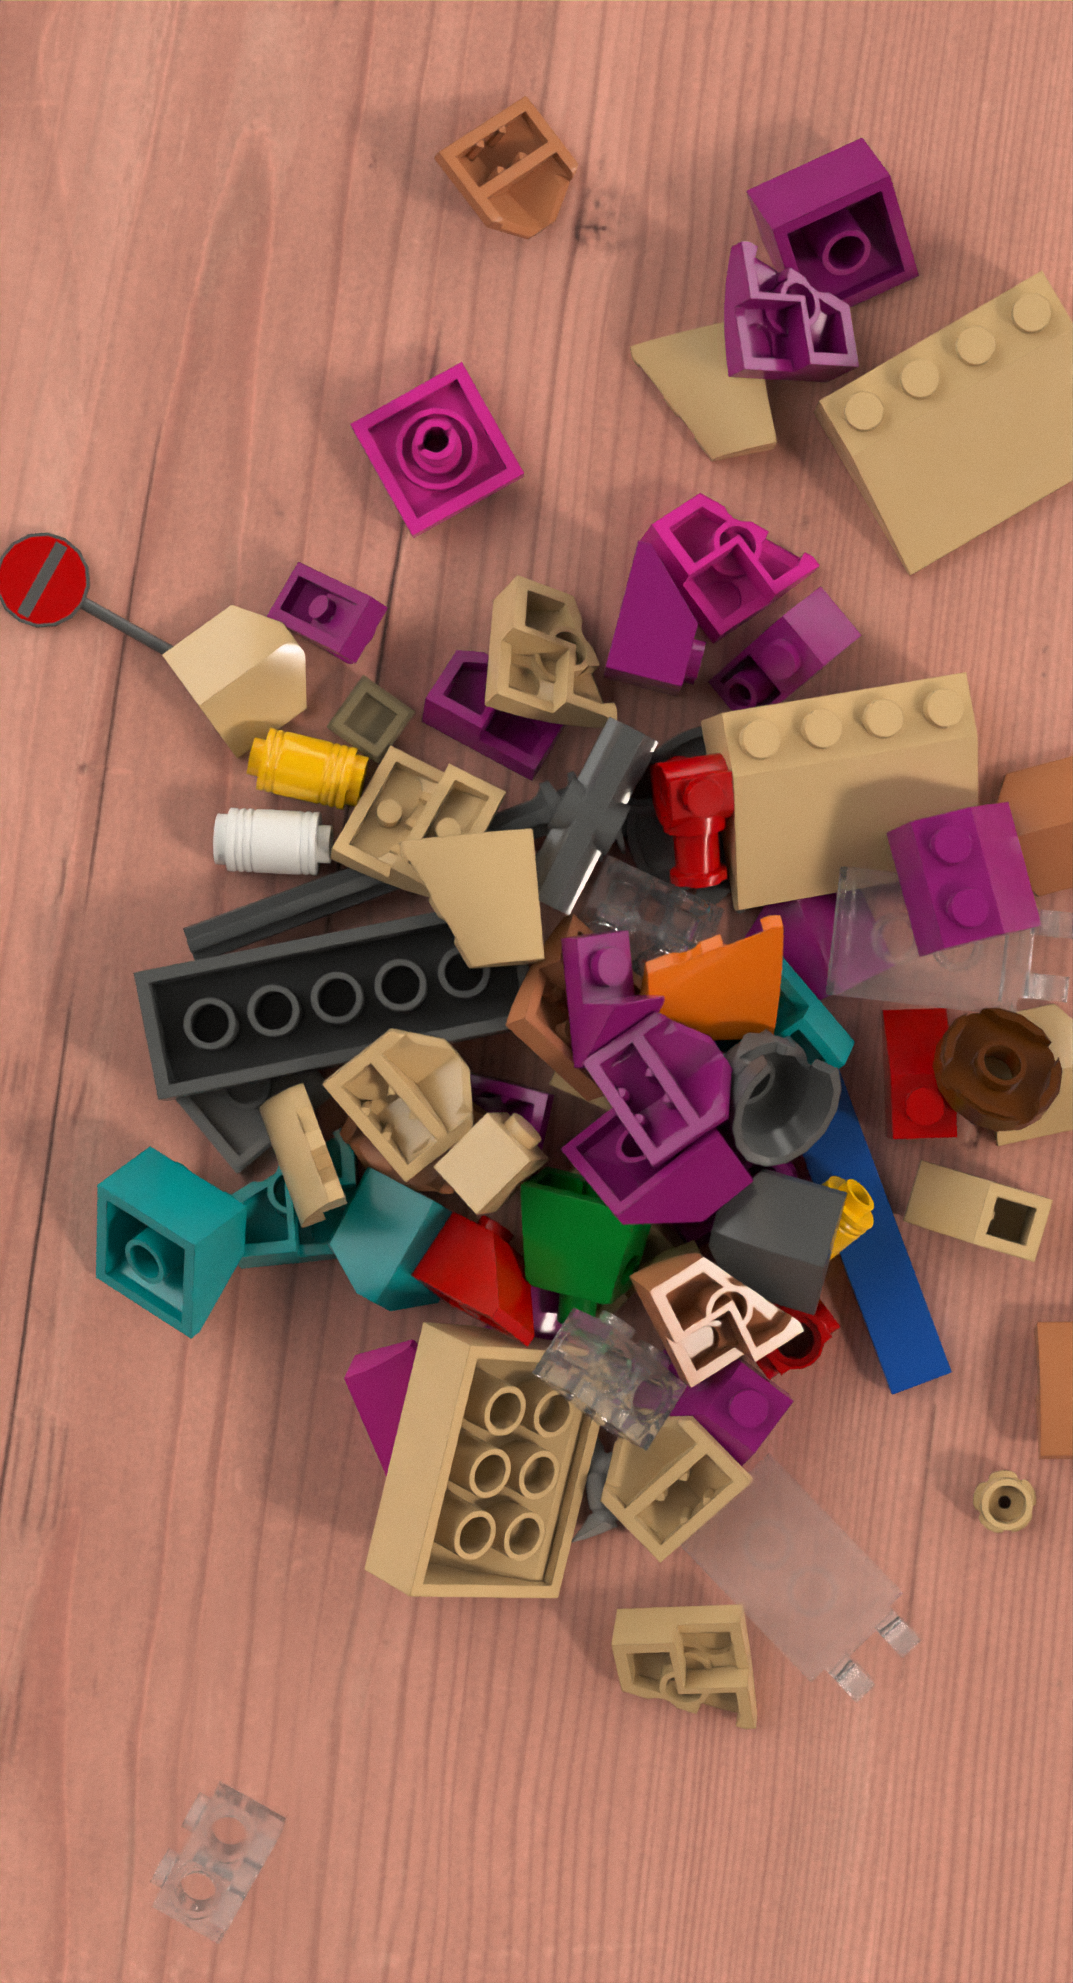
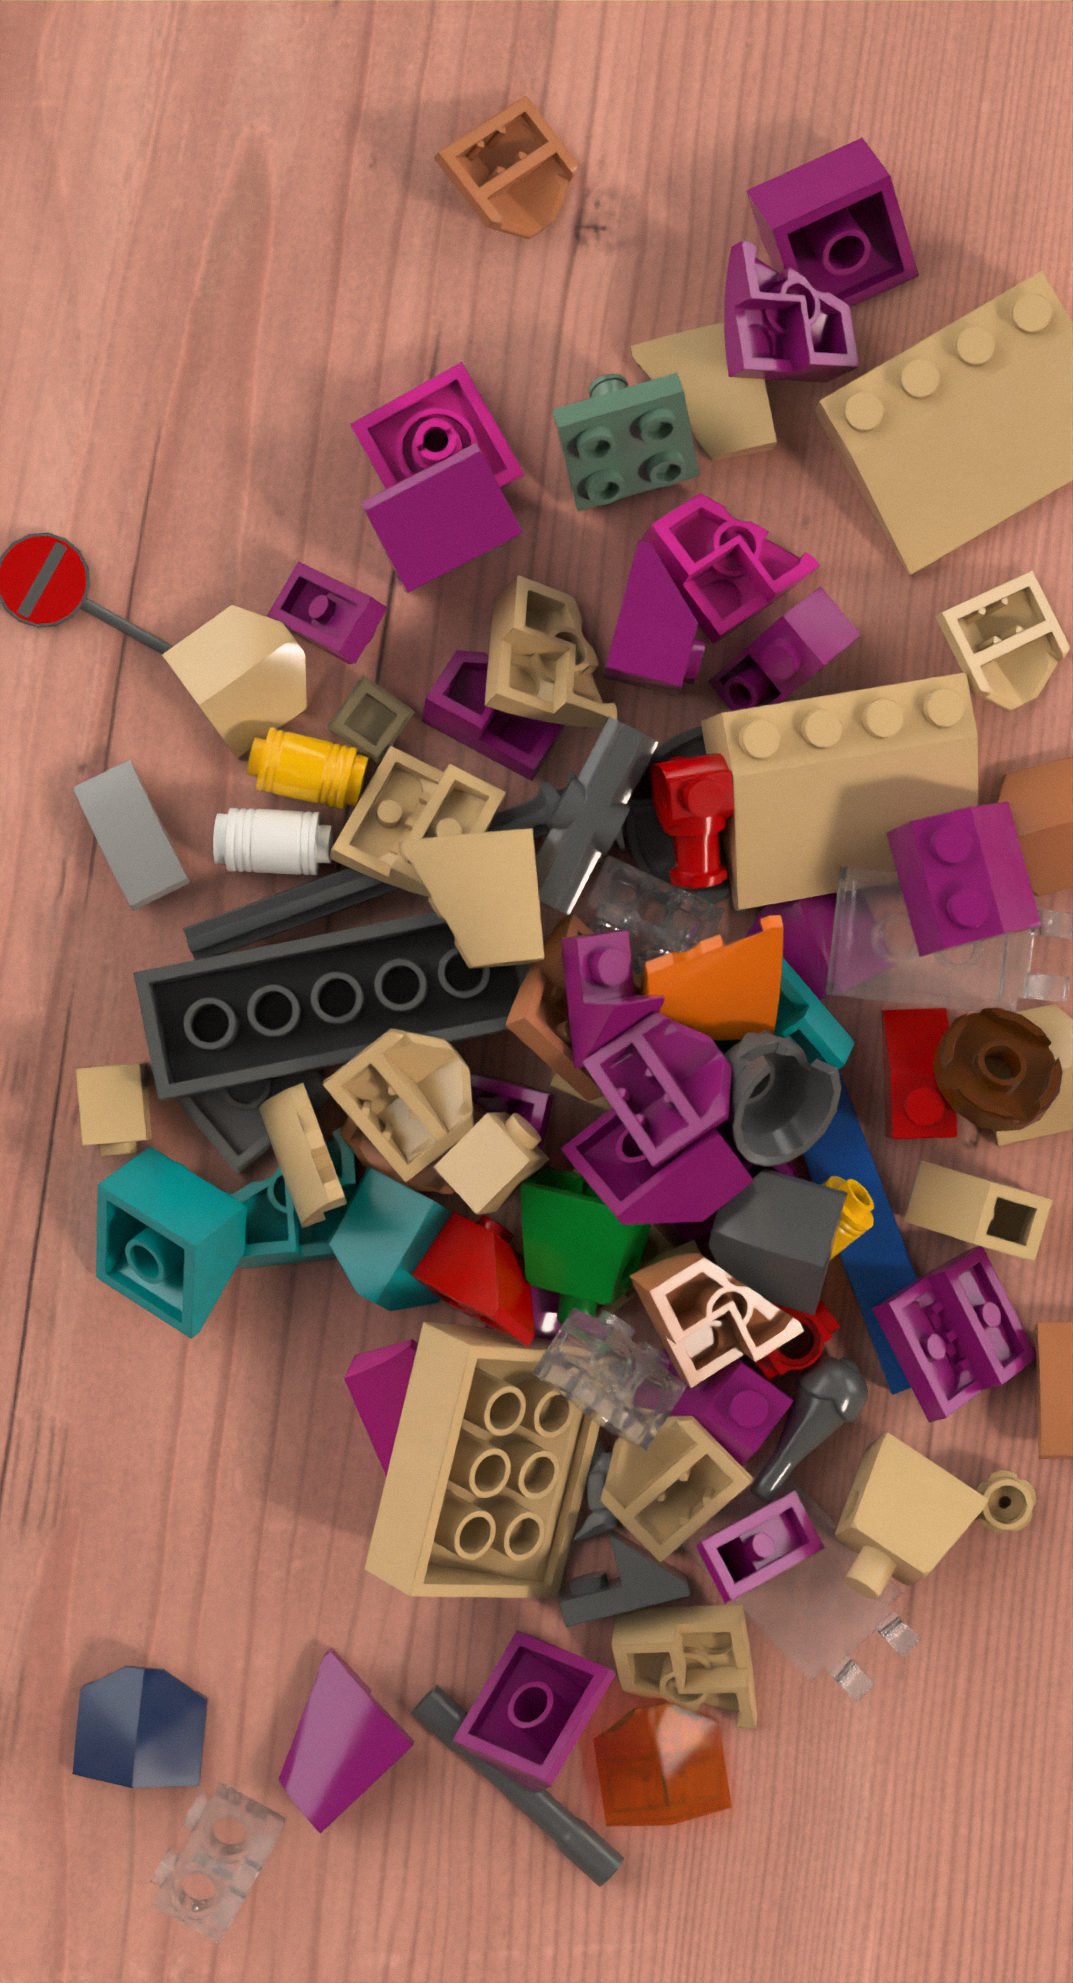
(114, 1107): none -> tan brick
(131, 835): none -> light grey slope
(140, 1730): none -> dark blue slope
(339, 1744): none -> magenta slope
(441, 518): none -> magenta slope
(533, 1710): none -> magenta slope
(572, 1835): none -> dark grey piece
(626, 439): none -> sand green plate
(640, 1585): none -> dark grey slope
(661, 1767): none -> clear orange slope
(759, 1546): none -> magenta slope
(826, 1398): none -> dark grey piece
(902, 1516): none -> tan torso
(955, 1333): none -> magenta slope
(1006, 641): none -> tan slope

